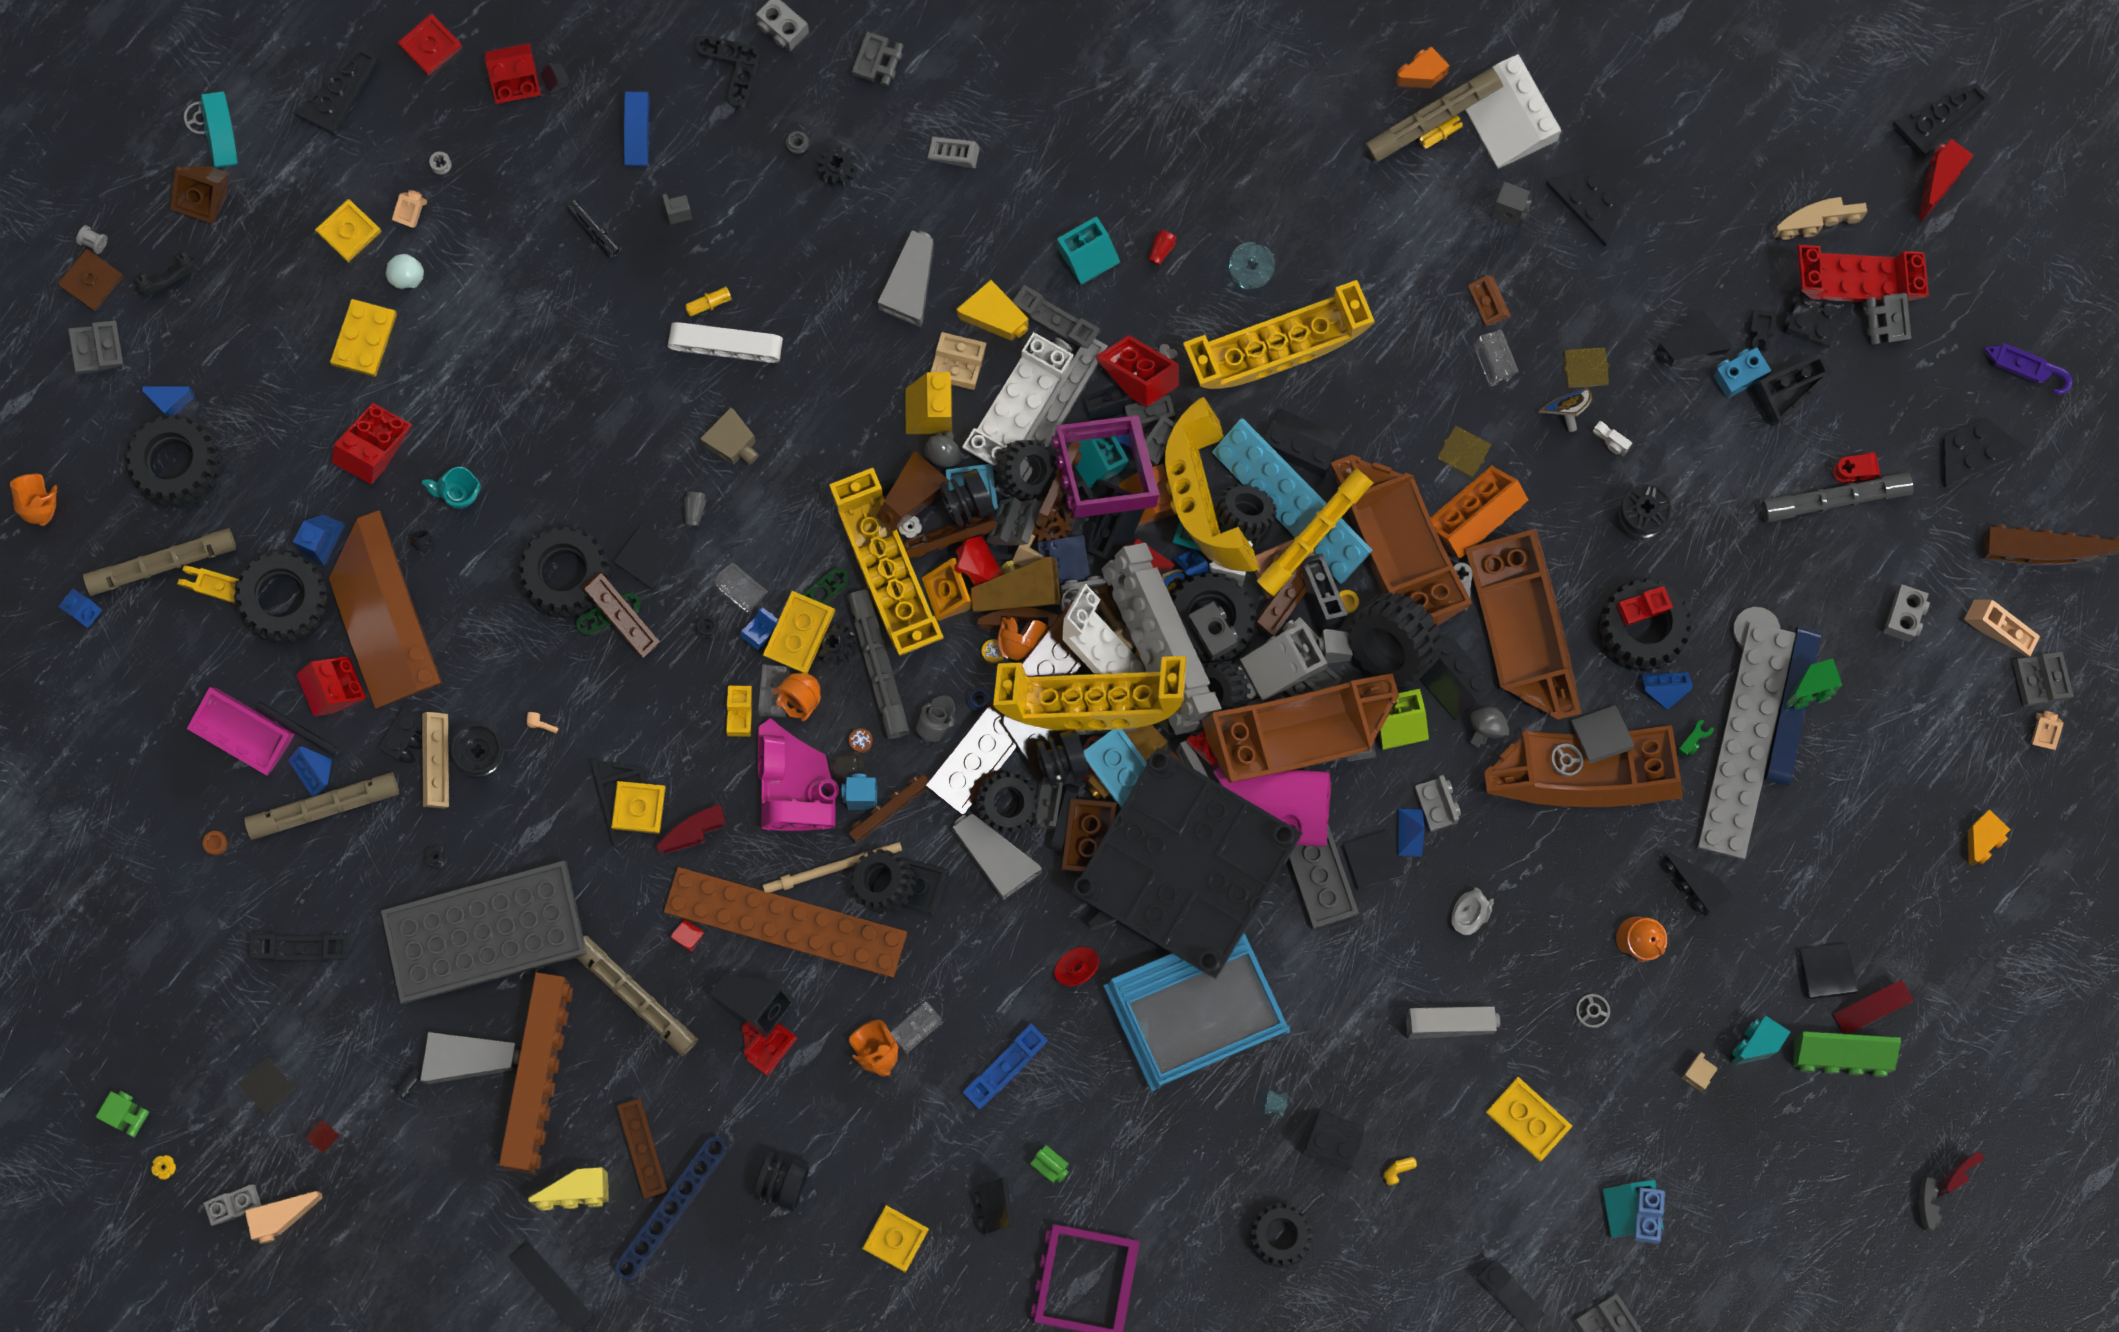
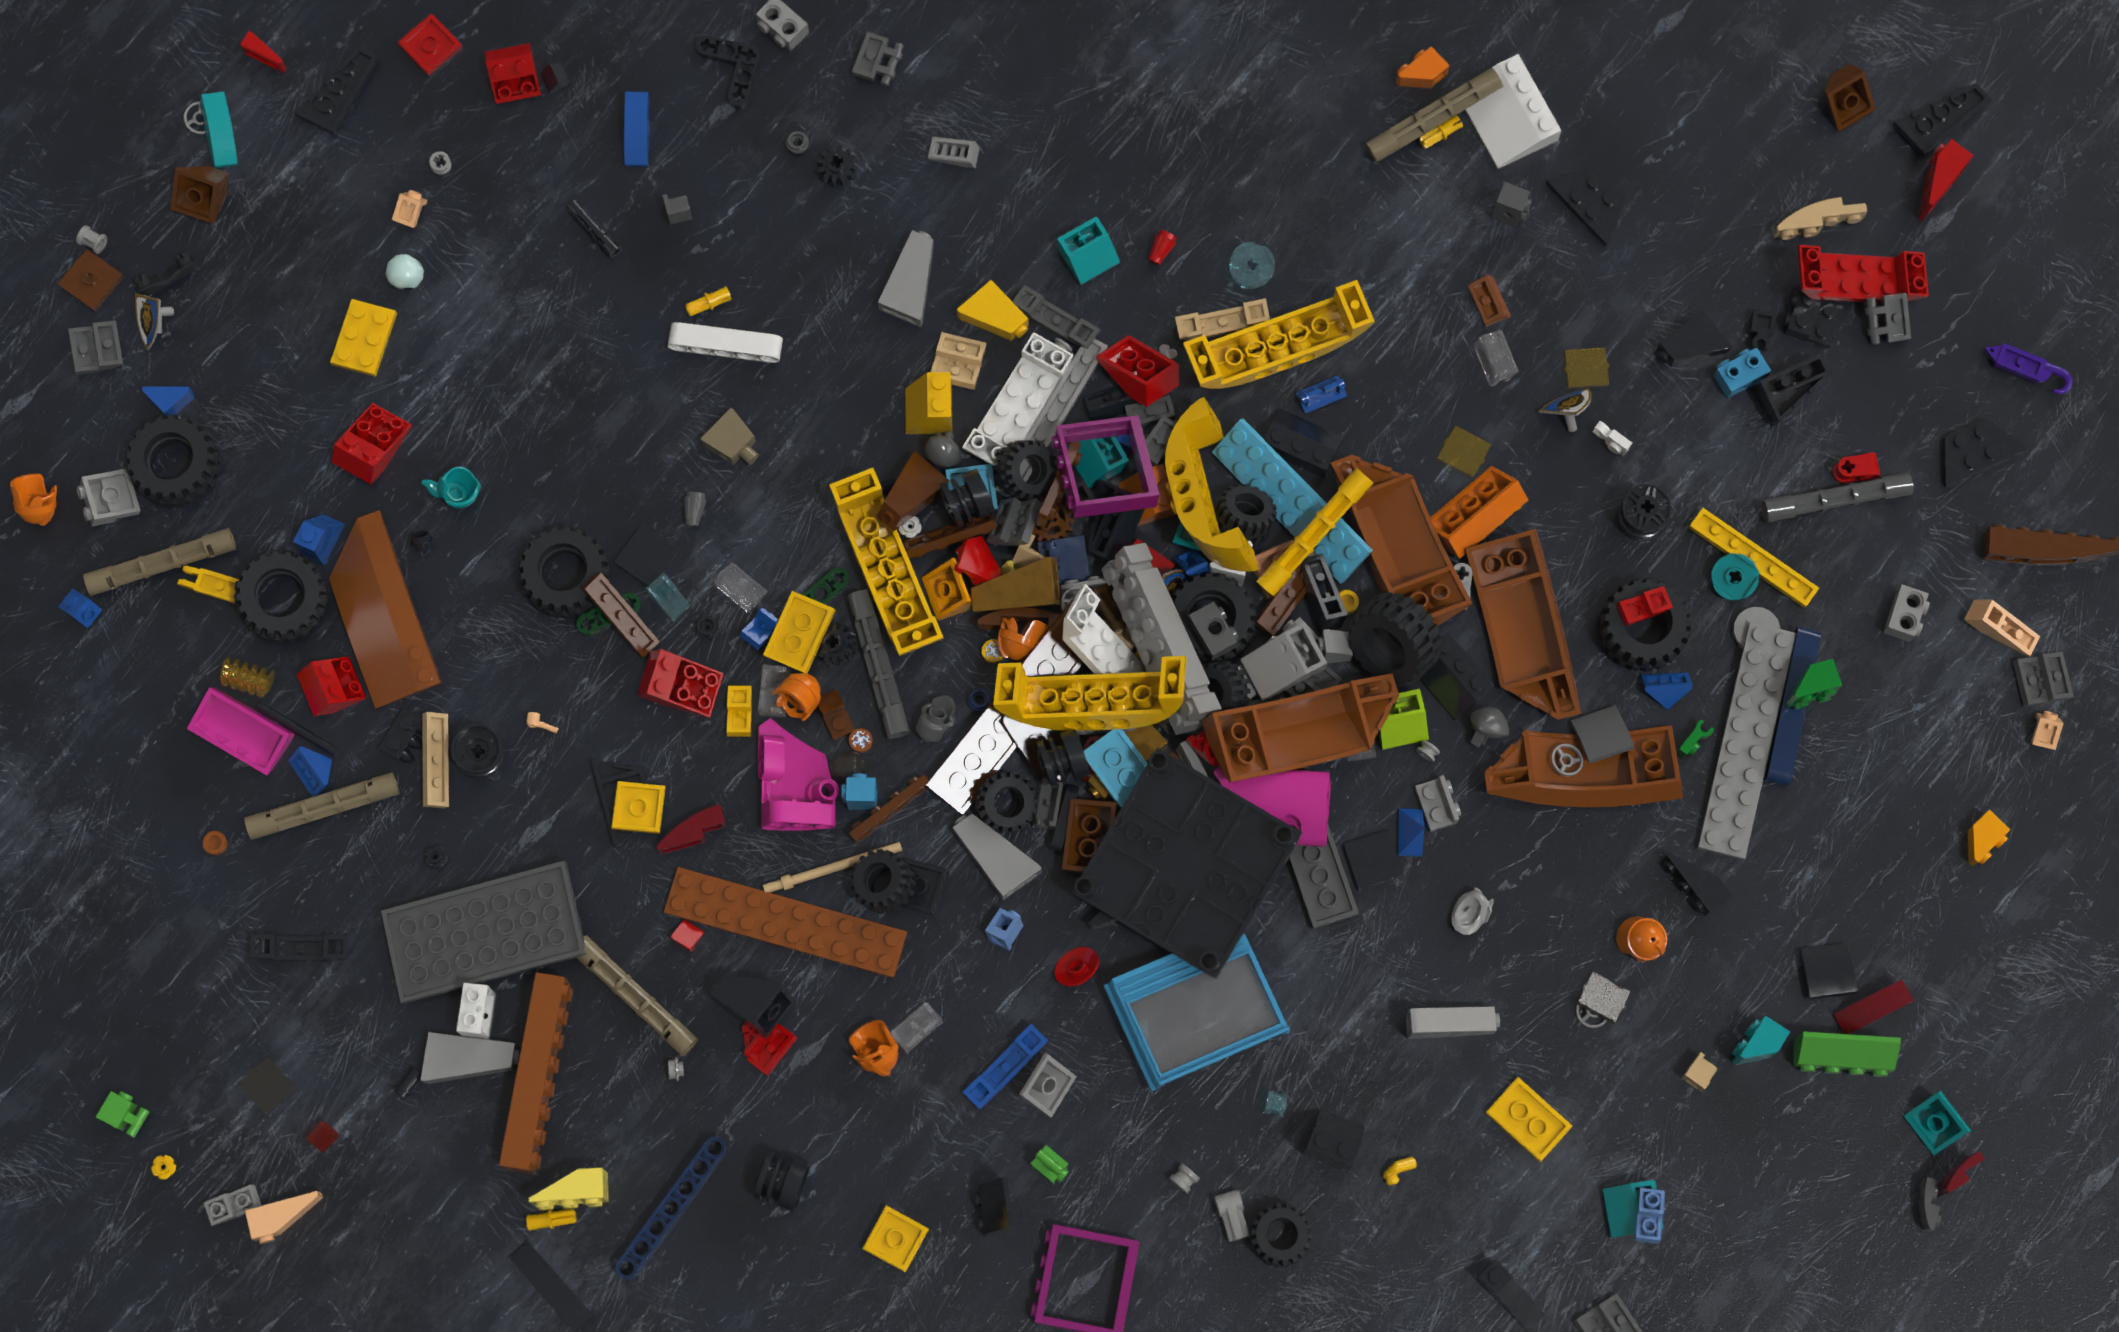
(108, 497): none -> light grey plate
(149, 317): none -> shield
(246, 679): none -> clear yellow piece
(260, 51): none -> red slope
(348, 230): yellow tile -> none
(476, 1002): none -> white window
(551, 1219): none -> yellow axle
(642, 1148): reddish brown plate -> none
(667, 597): none -> clear light blue slope
(675, 1069): none -> light grey plate
(680, 683): none -> red slope
(835, 715): none -> reddish brown slope
(1004, 920): none -> medium blue brick
(1047, 1085): none -> light grey slope
(1184, 1178): none -> light grey wheel
(1223, 321): none -> tan slope
(1230, 1209): none -> light grey piece
(1322, 394): none -> blue hinge
(1427, 751): none -> light grey bush
(1603, 997): none -> clear smoke piece
(1748, 573): none -> teal plate
(1770, 568): none -> yellow plate
(1848, 96): none -> reddish brown slope
(1937, 1122): none -> teal slope

